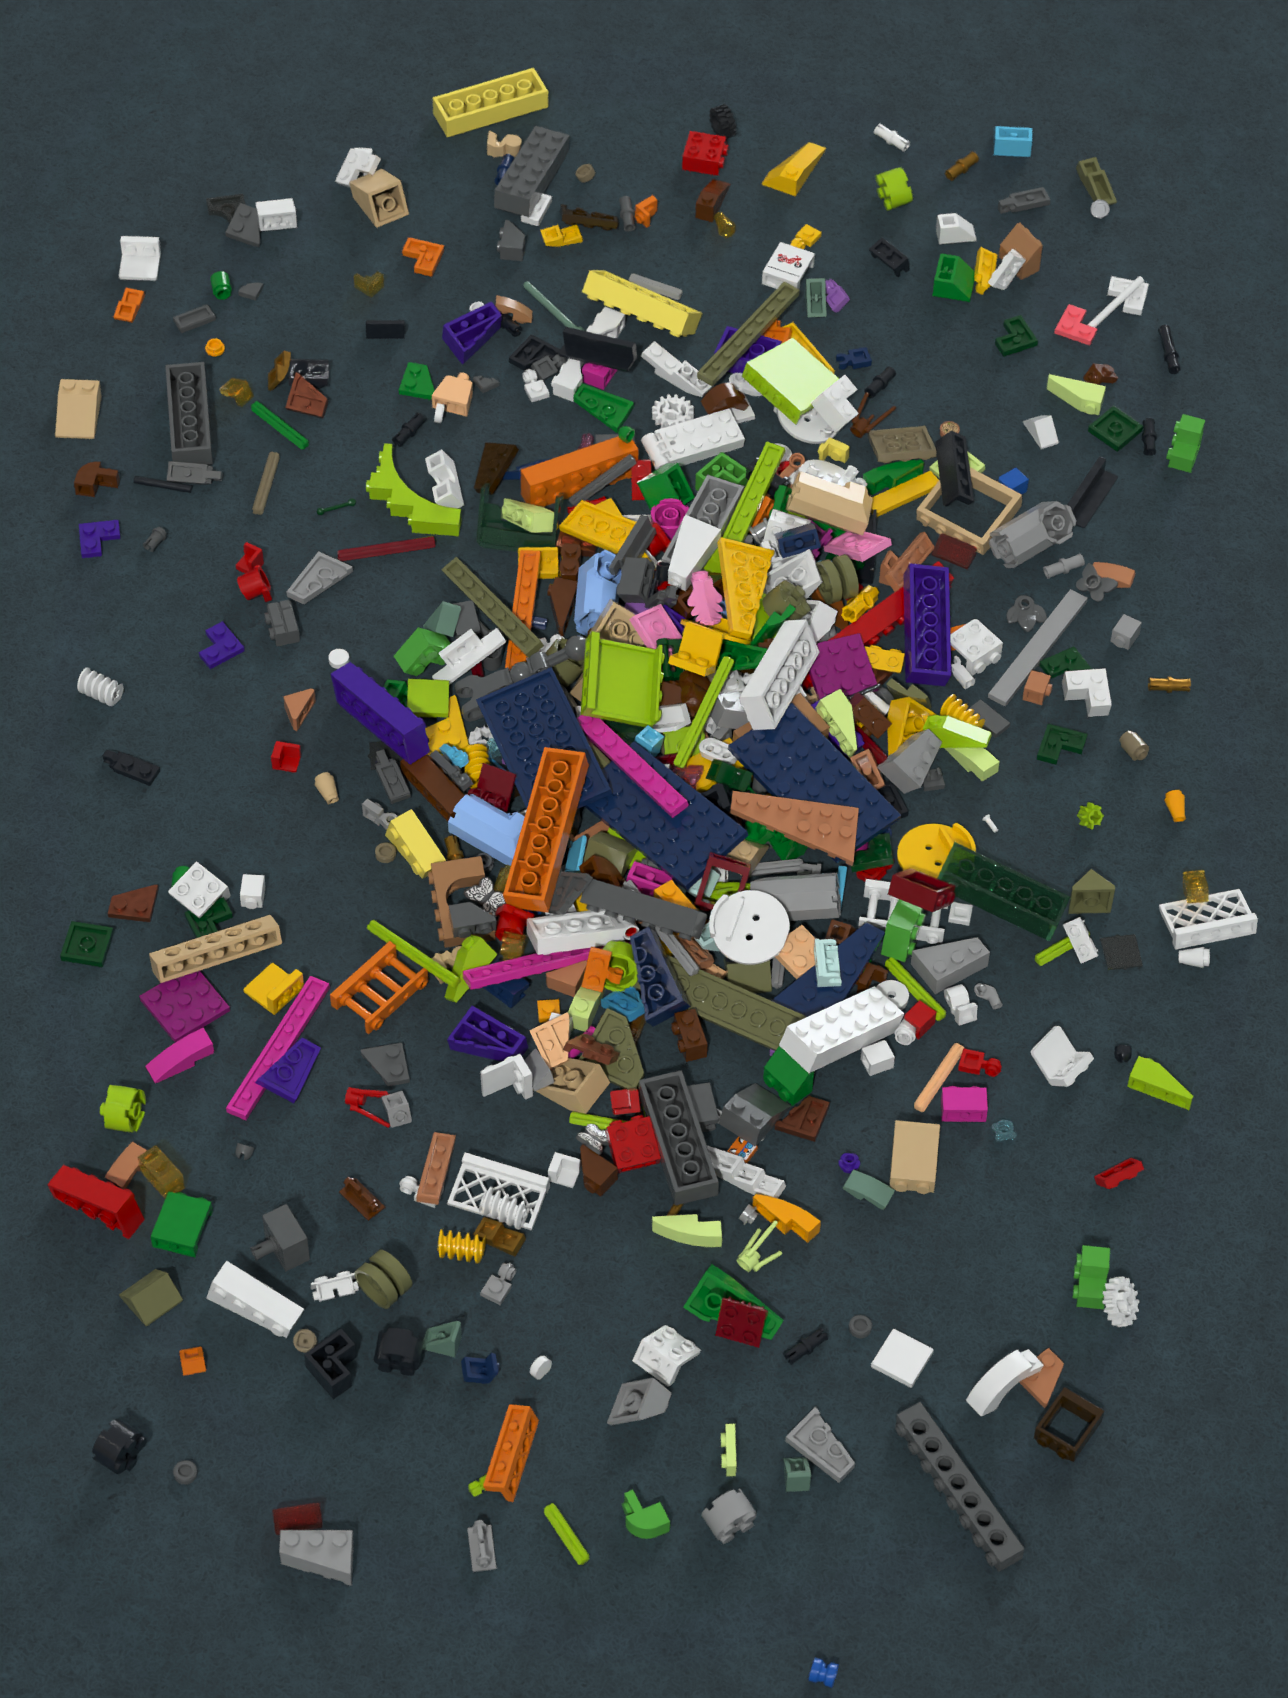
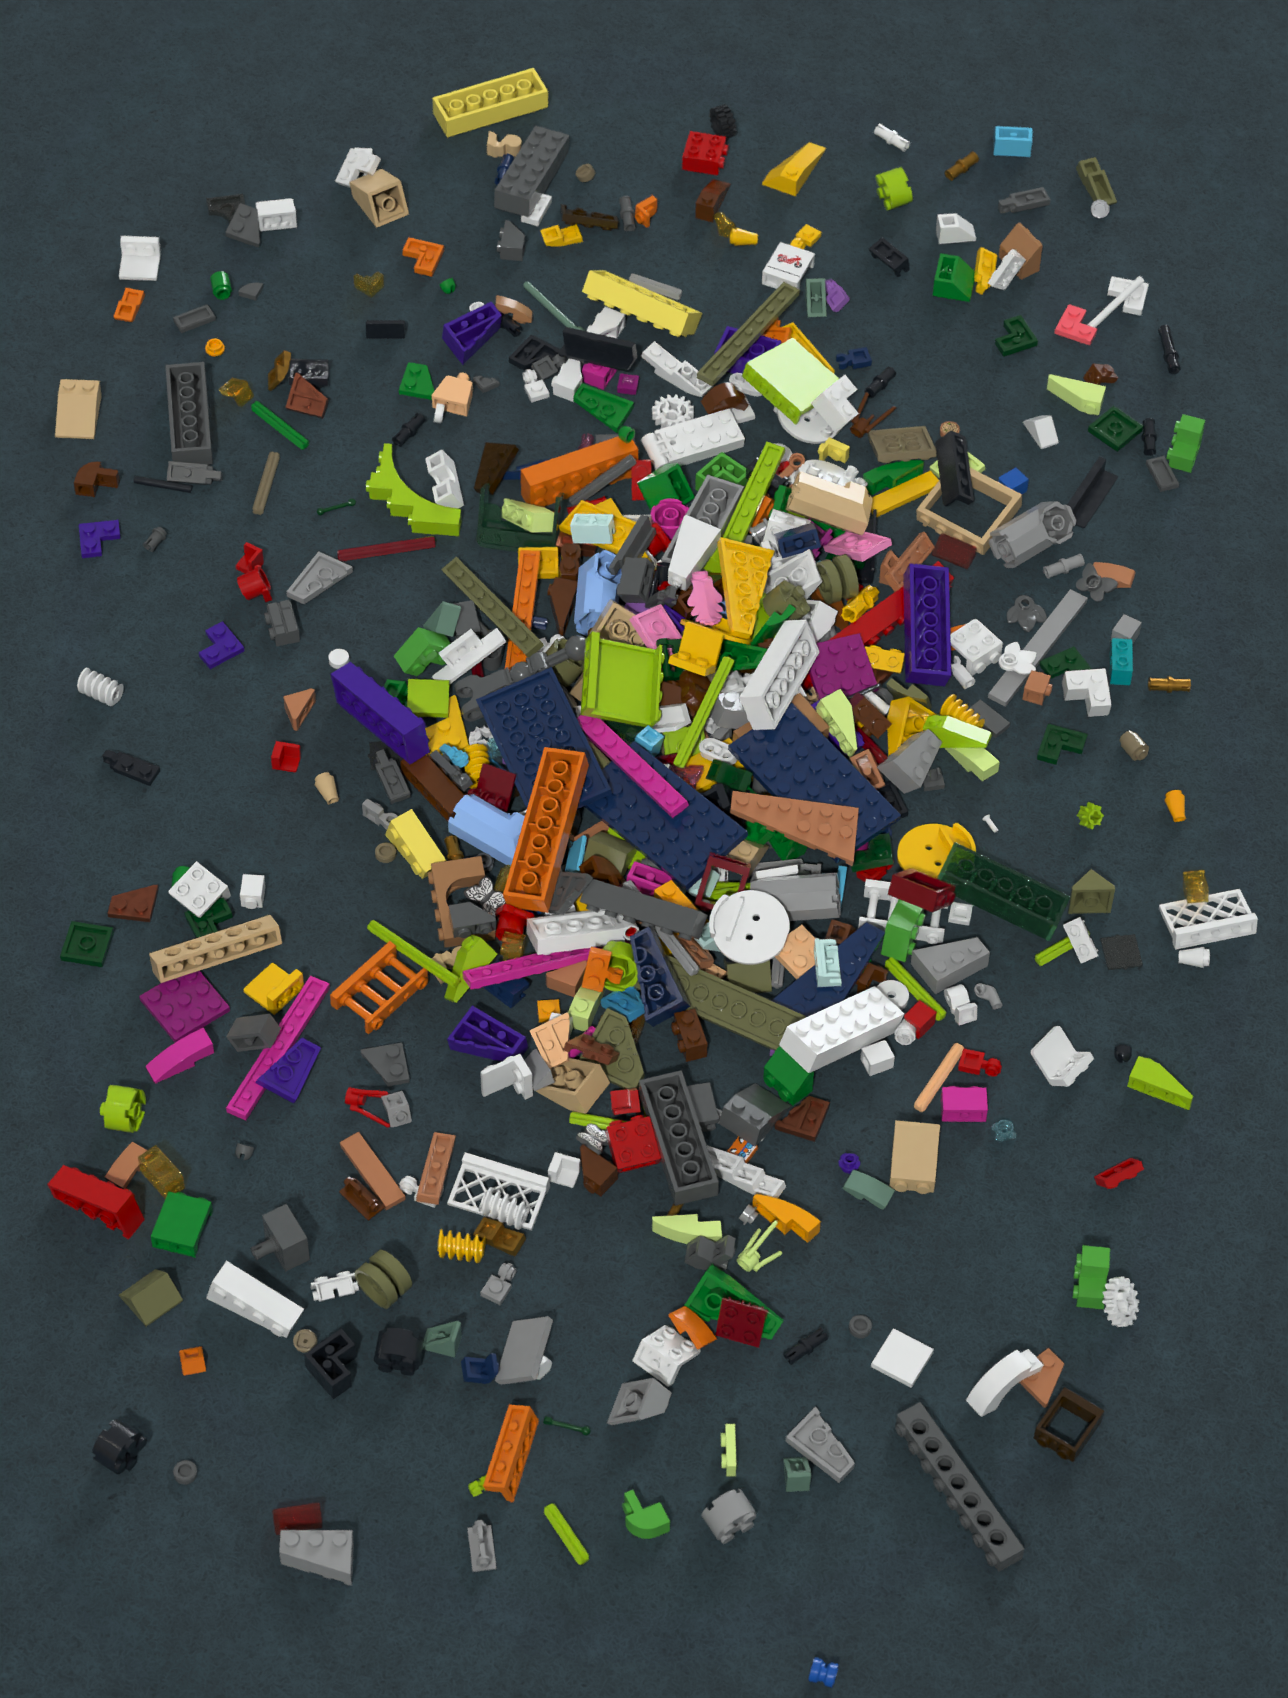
(253, 1032): none -> dark grey brick
(372, 1170): none -> nougat tile
(448, 286): none -> green hinge
(524, 1350): none -> light grey tile
(585, 1430): none -> dark green hinge
(592, 528): none -> light aqua hinge
(628, 384): none -> magenta plate
(688, 1321): none -> orange slope
(704, 1252): none -> dark grey brick
(742, 237): none -> yellow cone
(776, 872): none -> white tile
(1018, 659): none -> white plate
(1121, 661): none -> teal brick
(1162, 473): none -> dark grey tile

